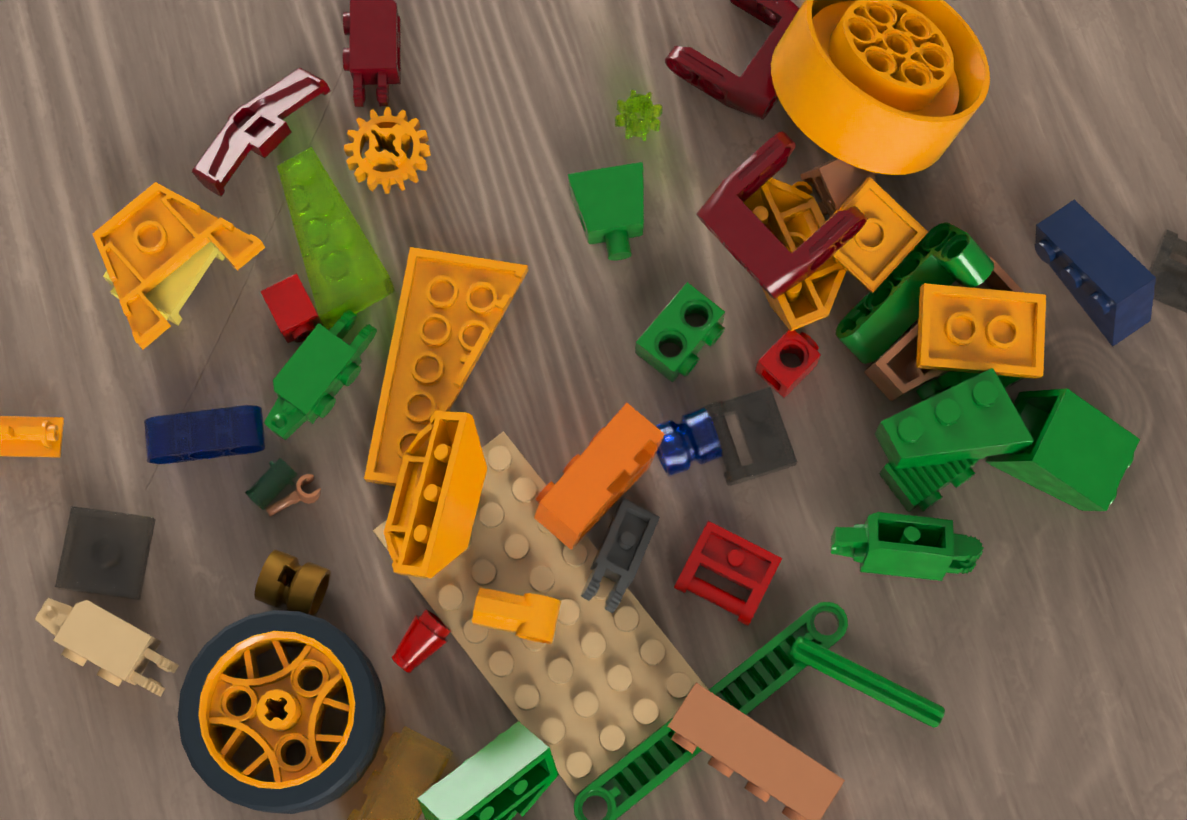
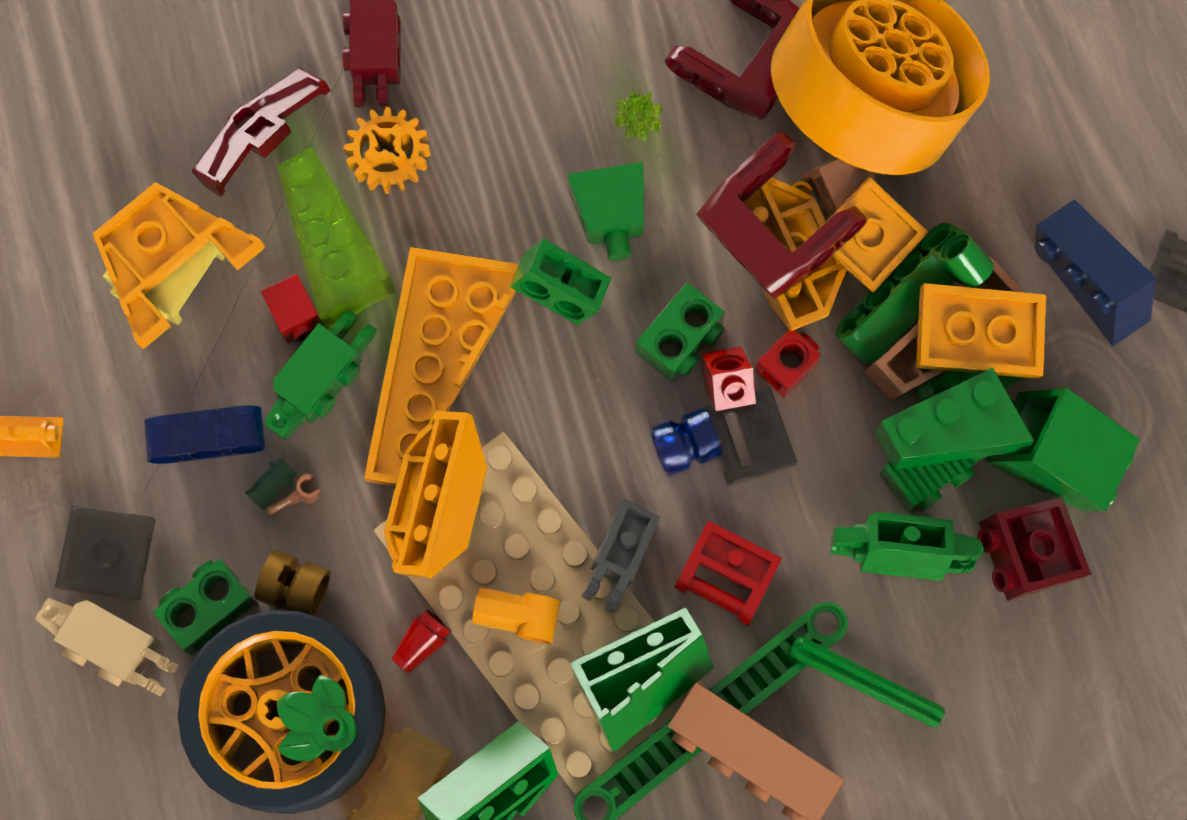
(210, 614): none -> green brick
(309, 718): none -> green plate
(560, 282): none -> green brick
(598, 476): orange wedge -> none
(642, 674): none -> green wedge
(728, 378): none -> red brick
(1033, 548): none -> dark red plate

